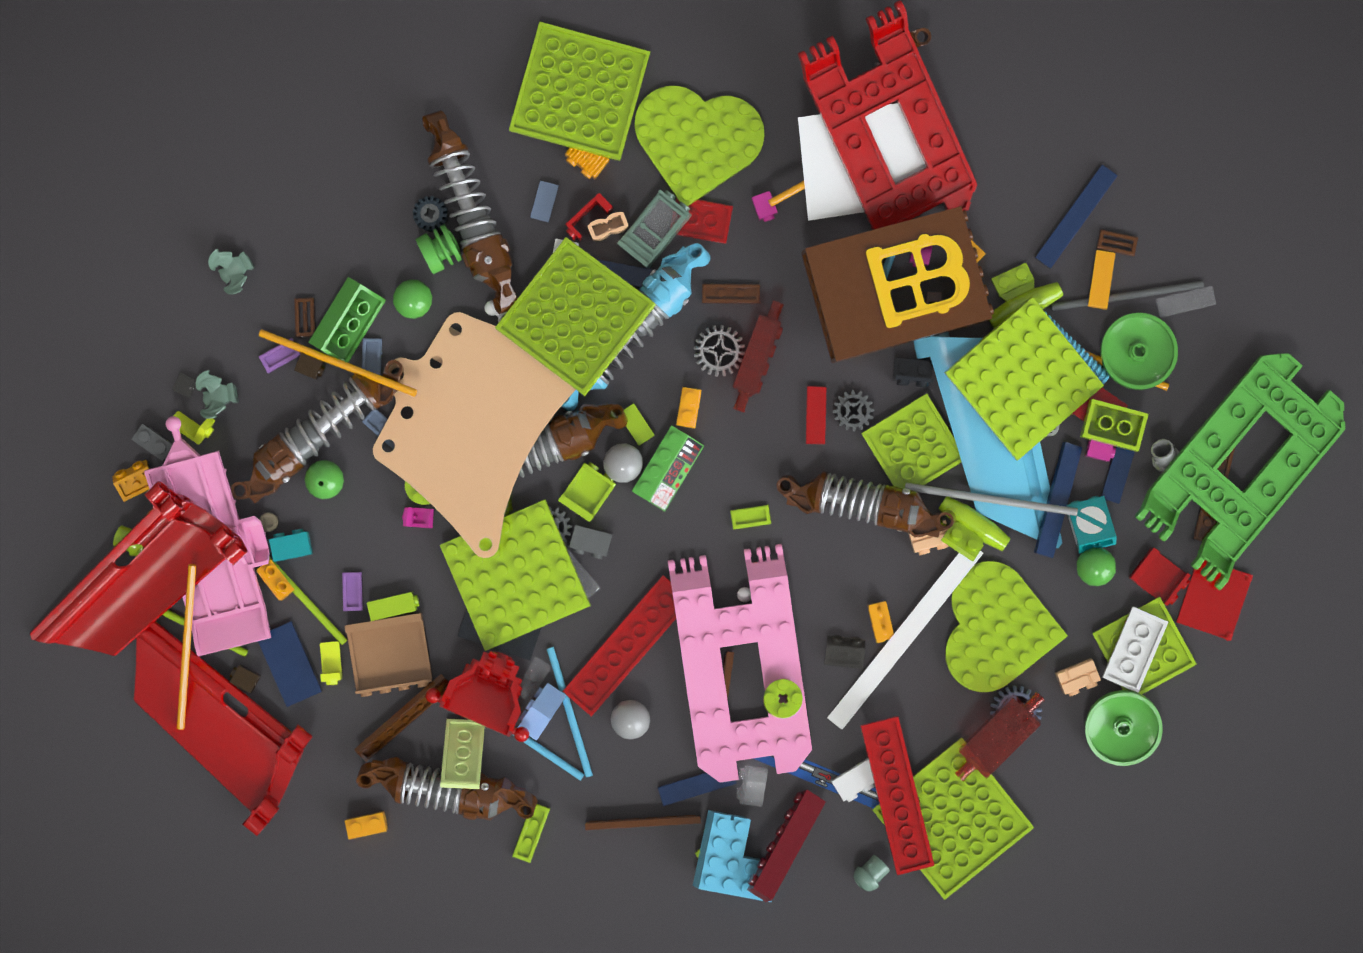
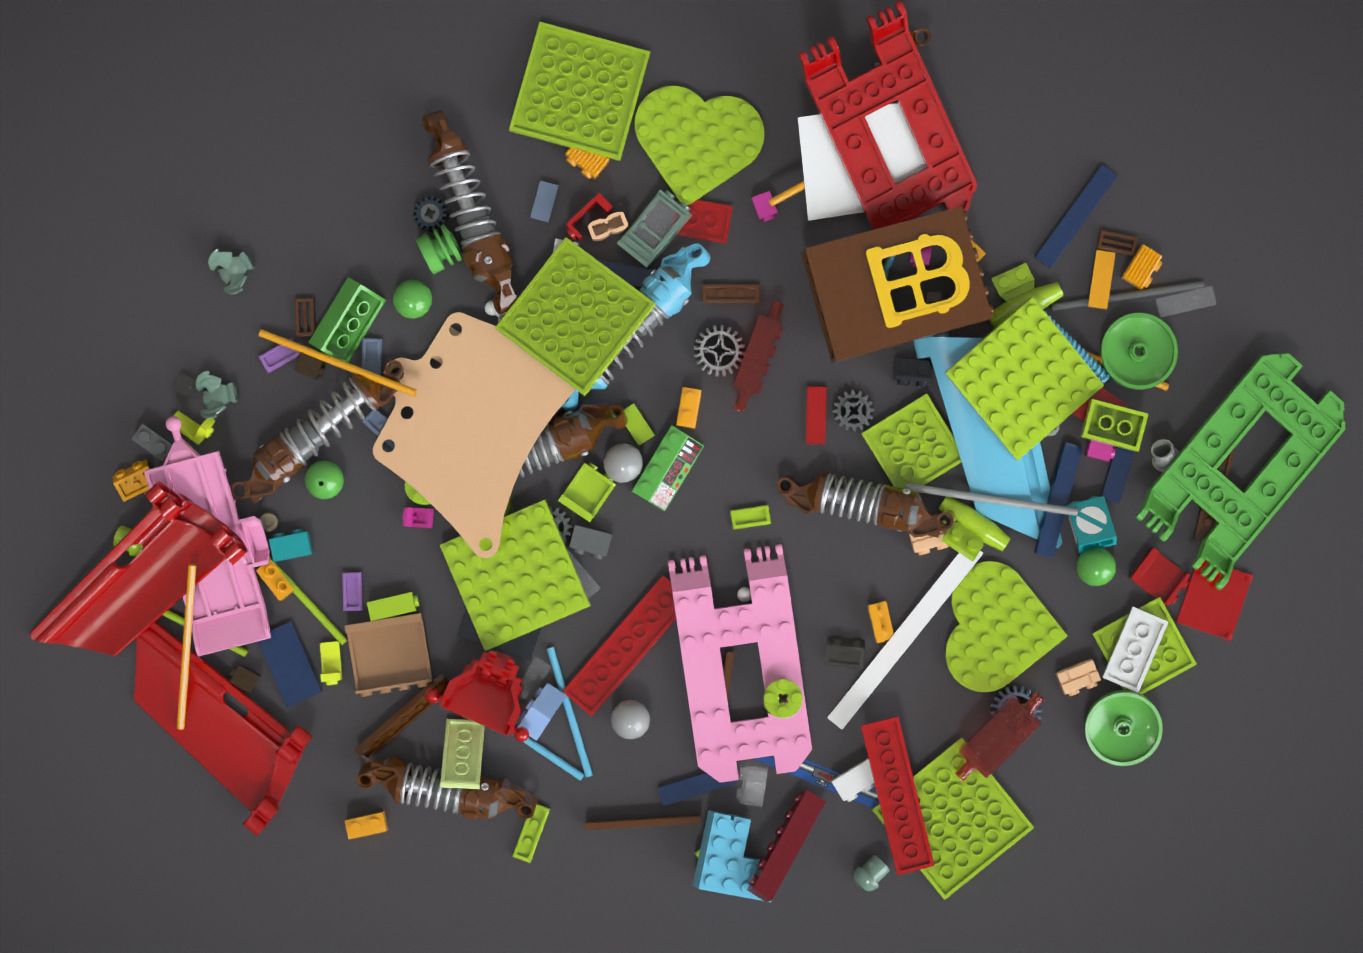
(1142, 266): none -> light orange brick

